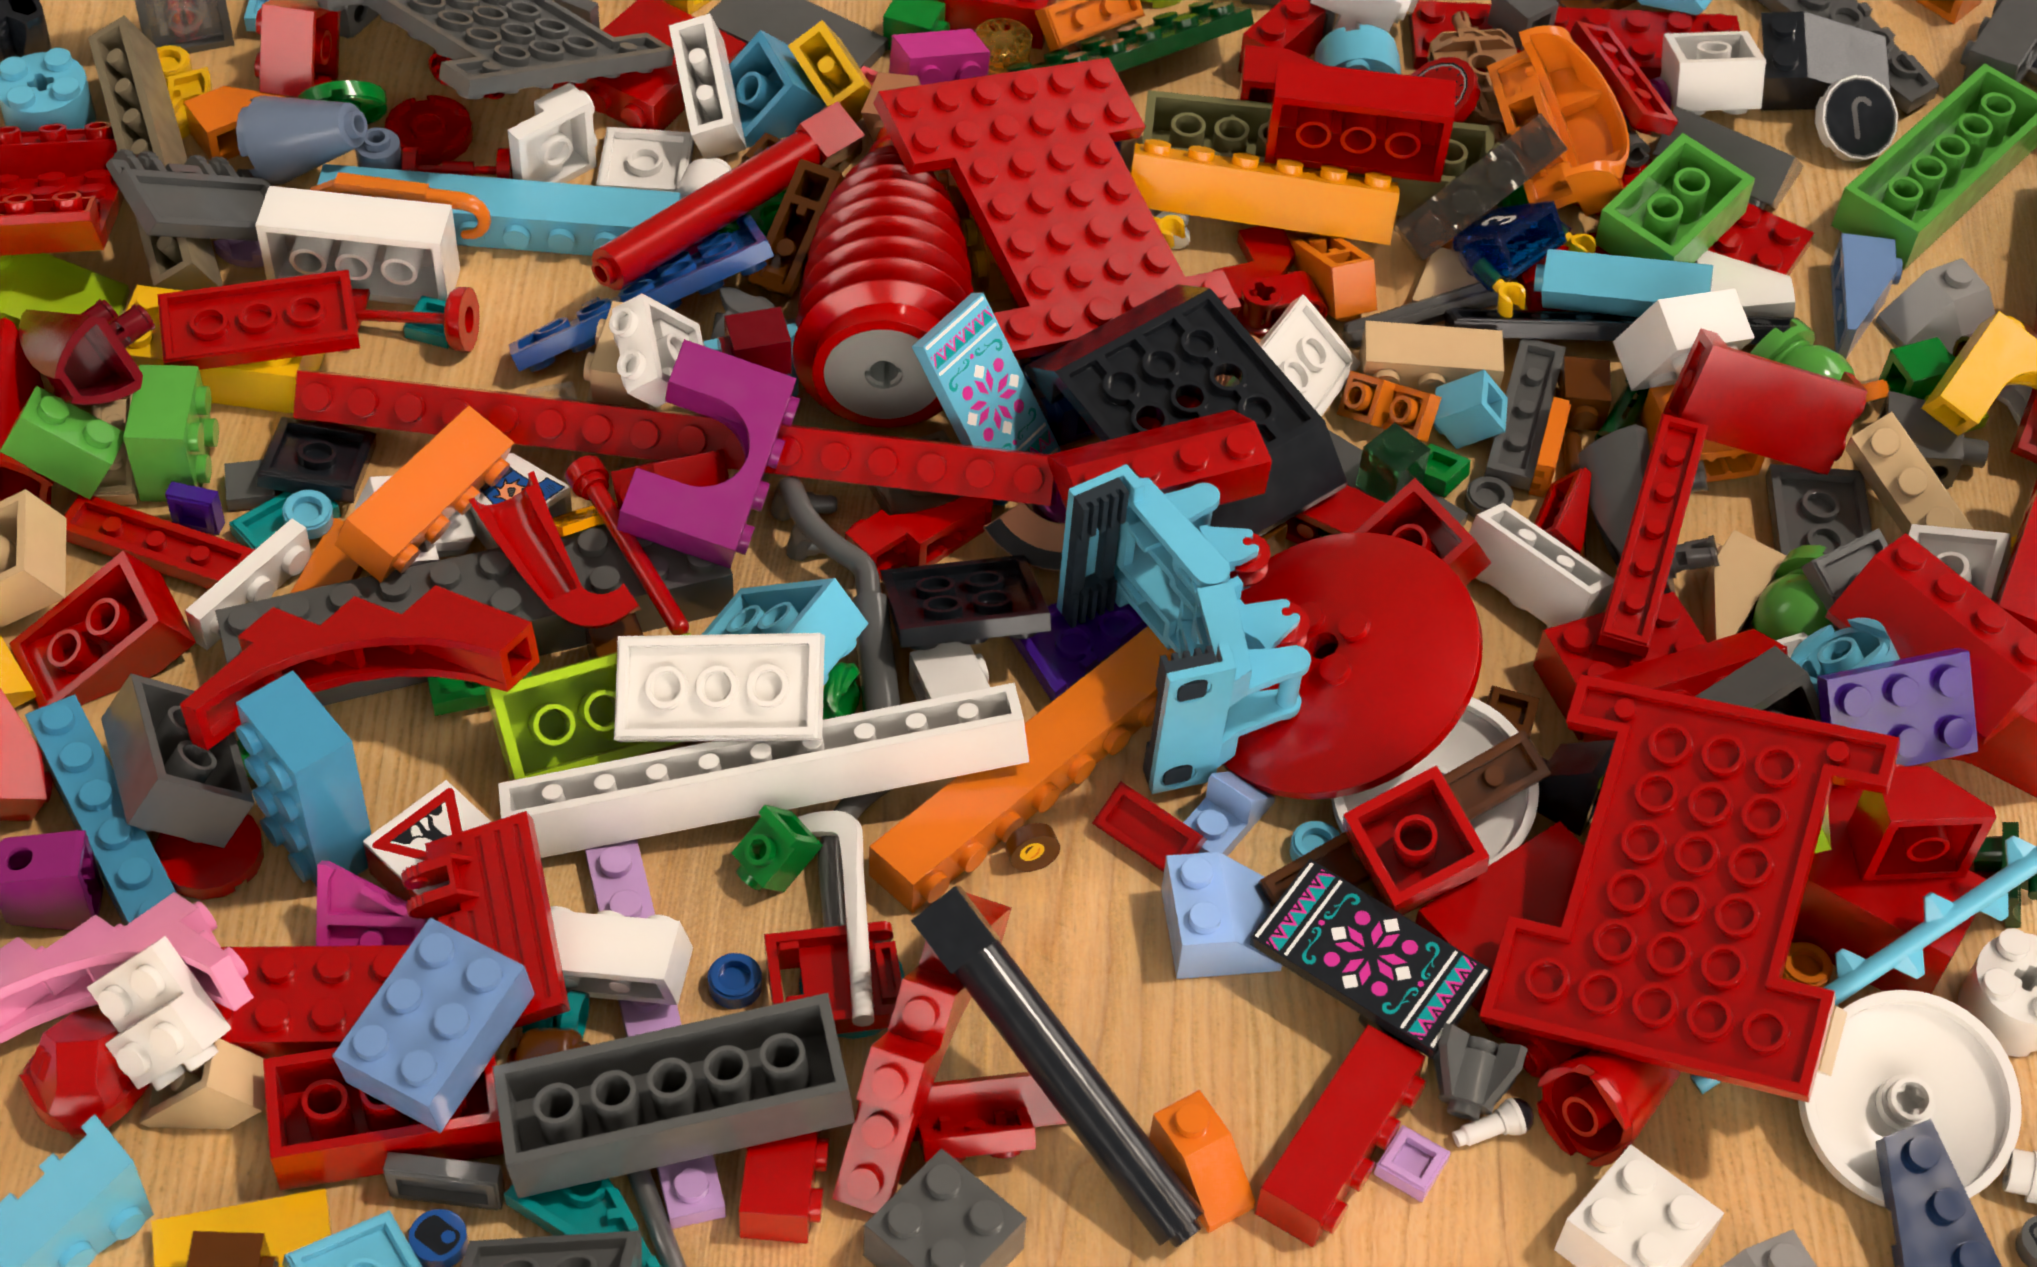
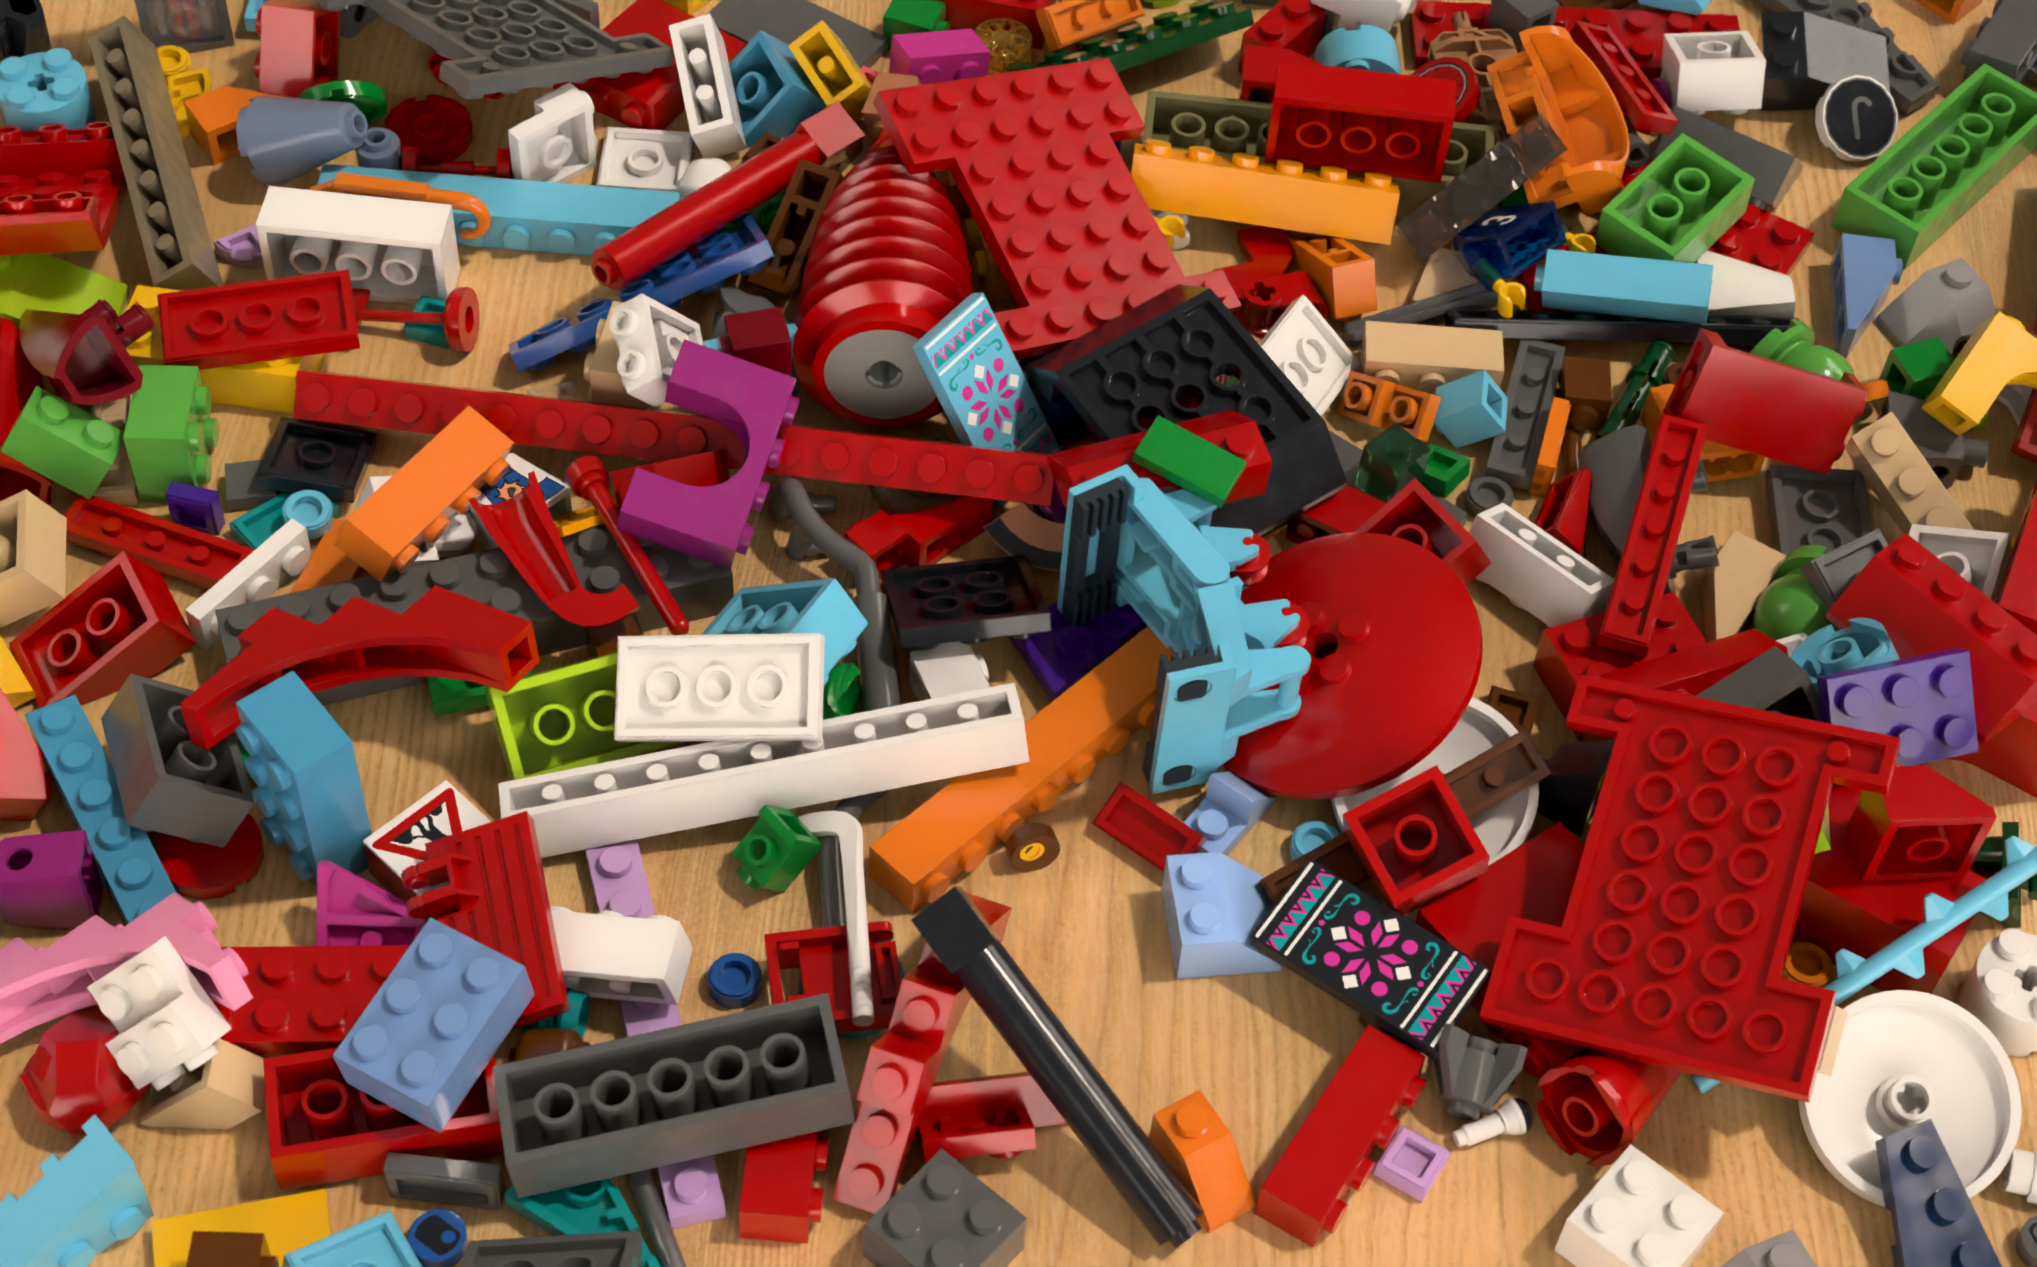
(190, 198): dark grey hinge -> none
(1189, 461): none -> green tile
(1662, 337): white brick -> none

